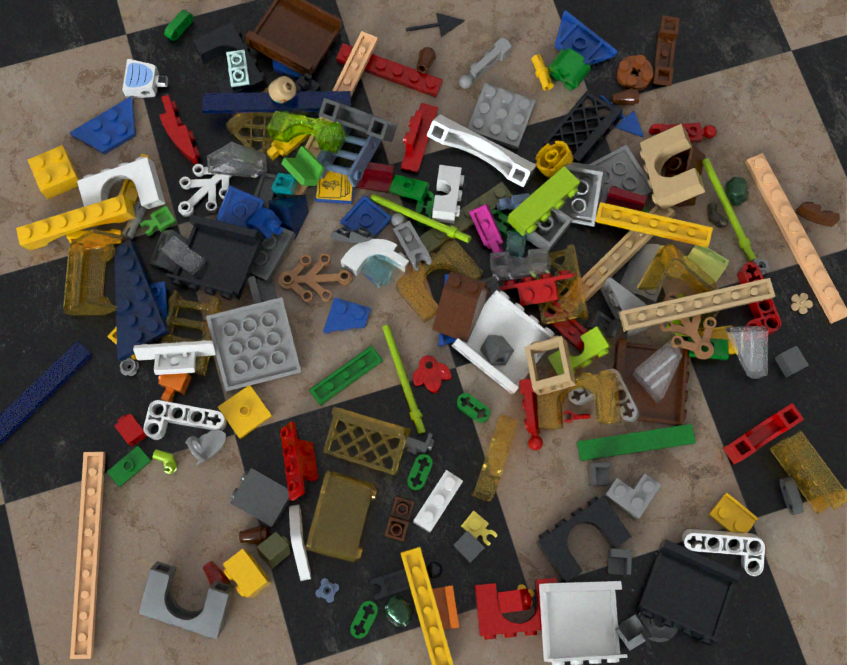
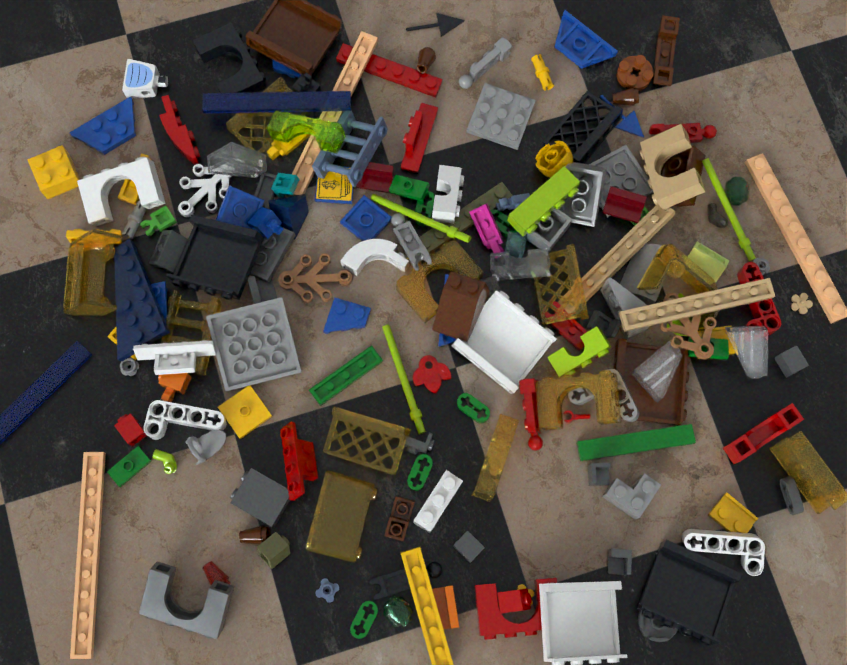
(105, 212): yellow arch -> none
(178, 25): green beam -> none
(182, 255): clear slope -> none
(238, 68): light aqua slope -> none
(246, 573): yellow brick -> none
(282, 89): tan head -> none
(297, 541): white beam -> none
(304, 167): bright green panel -> none
(355, 236): dark grey slope -> none
(358, 120): dark grey arch -> none
(377, 272): clear light blue brick -> none
(477, 526): light yellow plate -> none
(496, 350): dark grey panel -> none
(508, 163): white arch -> none
(538, 290): red bracket -> none
(557, 382): tan window -> none
(569, 68): green brick -> none
(598, 514): black arch -> none
(632, 632): dark grey panel -> none
(654, 224): yellow plate -> none
(813, 213): reddish brown slope -> none

